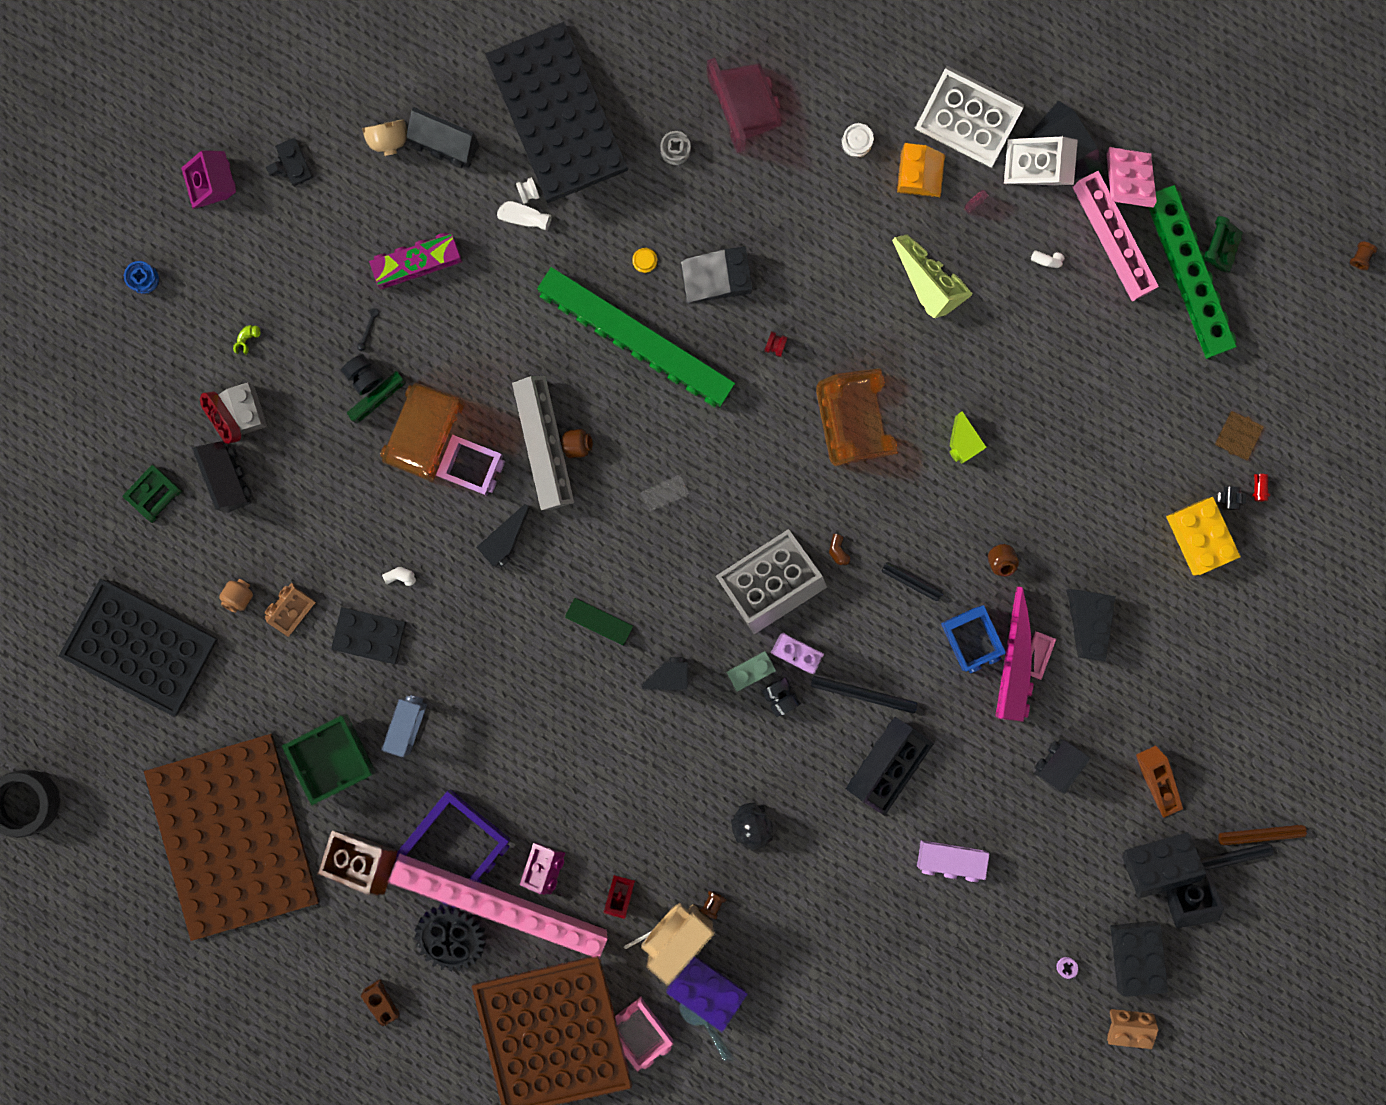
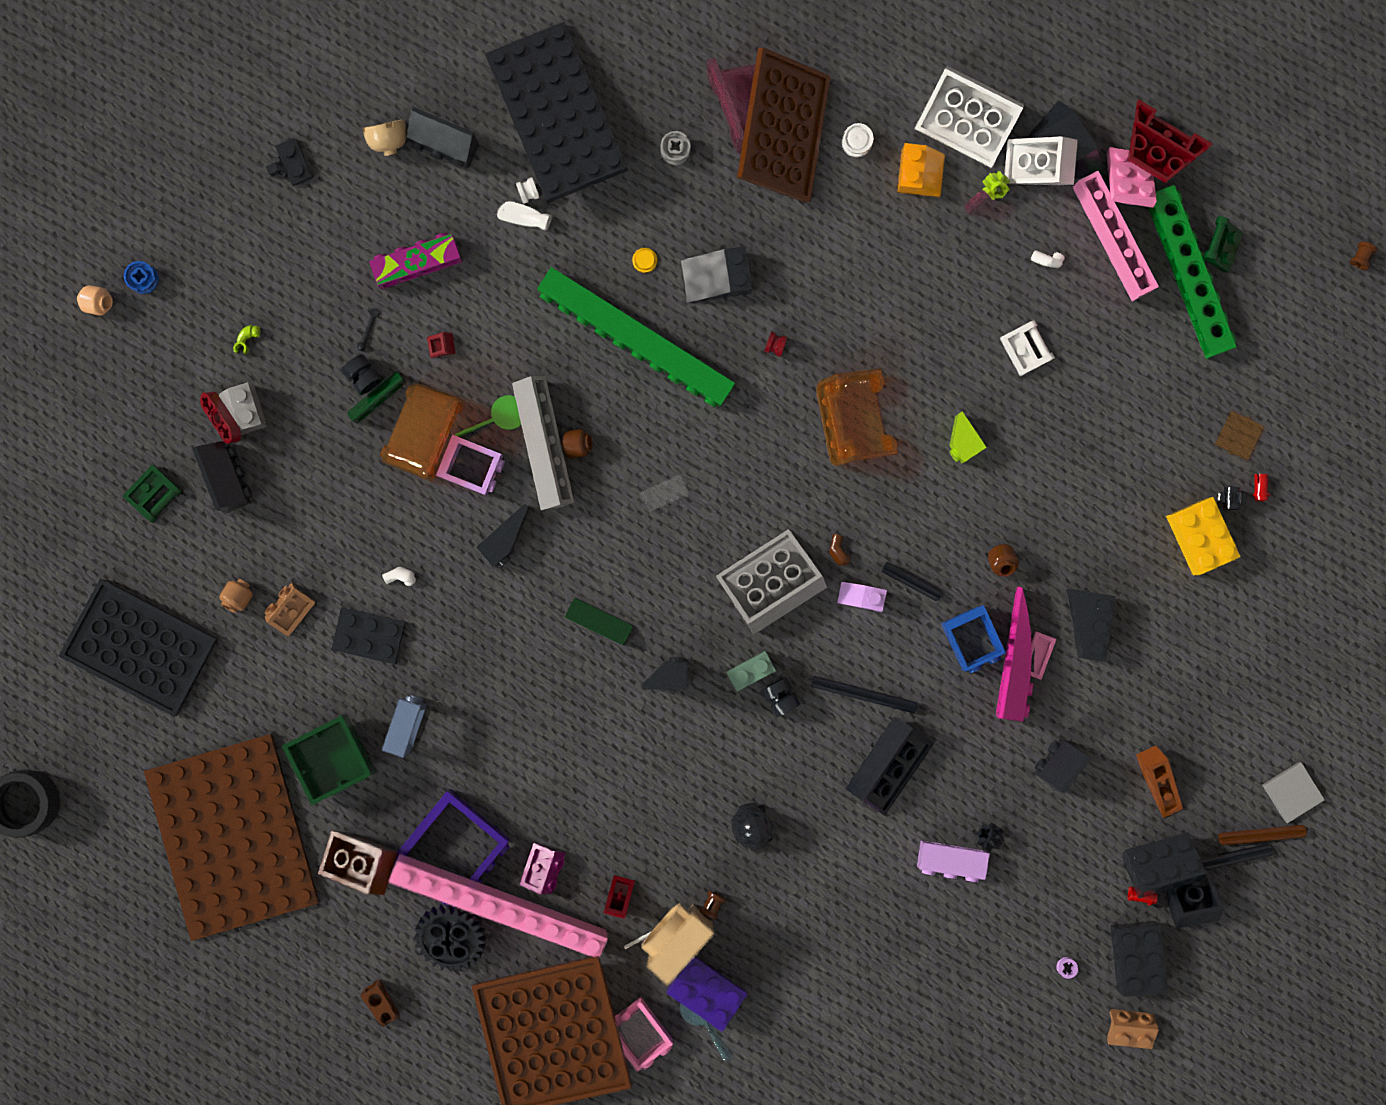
(94, 300): none -> light nougat head
(208, 178): magenta slope -> none
(441, 344): none -> dark red slope
(503, 413): none -> bright green piece
(783, 125): none -> reddish brown plate
(805, 657): lavender window -> none
(862, 596): none -> lavender slope
(933, 287): yellowish green wedge -> none
(990, 837): none -> black gear
(996, 185): none -> lime gear
(1021, 350): none -> white plate
(1132, 896): none -> red pin
(1160, 146): none -> dark red wedge
(1293, 792): none -> light grey tile

